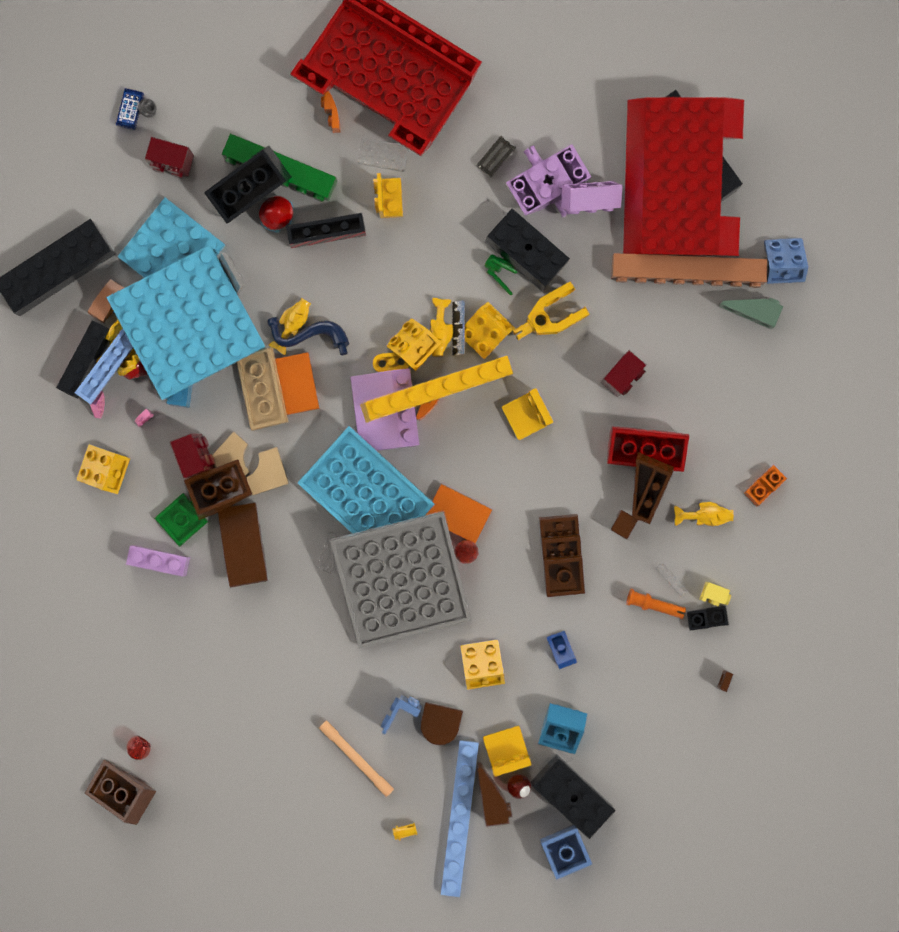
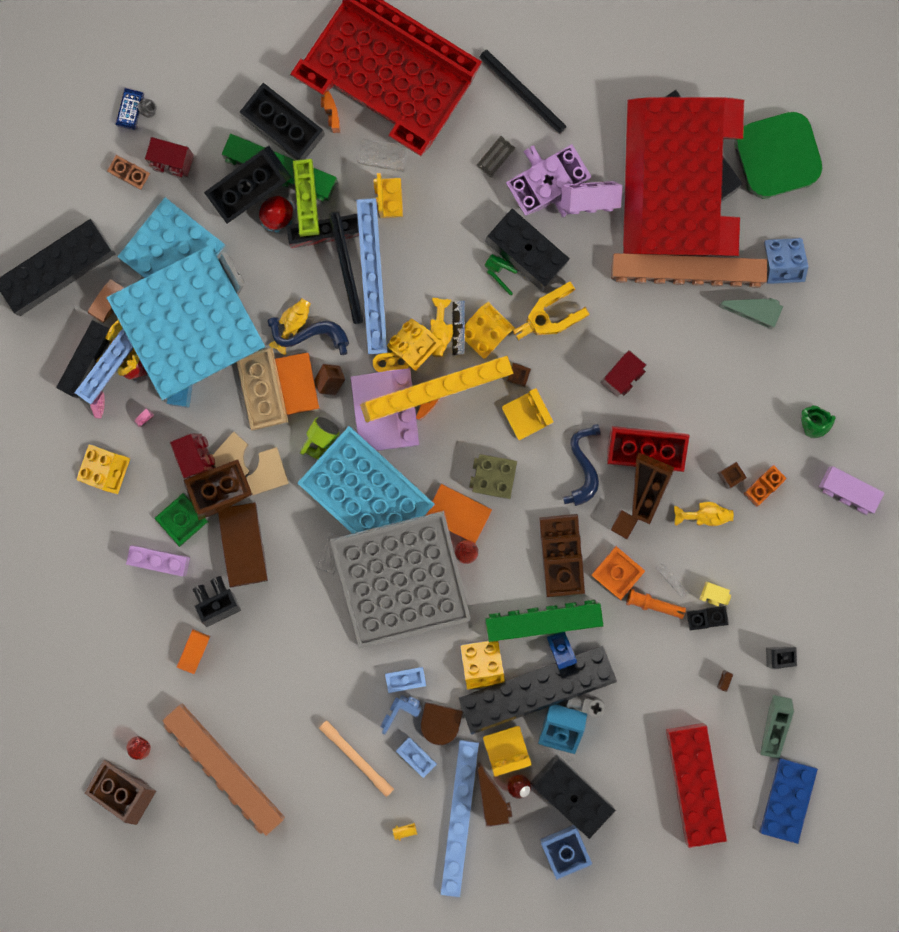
(128, 172): none -> nougat slope
(193, 651): none -> orange slope
(217, 607): none -> black brick
(223, 769): none -> nougat brick
(266, 113): none -> black brick
(306, 197): none -> lime plate
(322, 433): none -> lime piece
(329, 379): none -> reddish brown panel
(346, 267): none -> black axle
(372, 275): none -> light blue plate
(405, 679): none -> light blue plate
(416, 757): none -> light blue plate
(493, 476): none -> olive brick
(518, 87): none -> black axle
(520, 375): none -> reddish brown tile
(536, 690): none -> black plate
(542, 622): none -> green brick
(585, 703): none -> light grey connector
(591, 482): none -> dark blue animal
(618, 573): none -> orange plate
(696, 785): none -> red brick
(732, 475): none -> reddish brown panel
(777, 726): none -> sand green slope
(779, 155): none -> green tile
(781, 657): none -> black slope
(788, 800): none -> blue plate
(823, 422): none -> green hair
(851, 490): none -> lavender brick

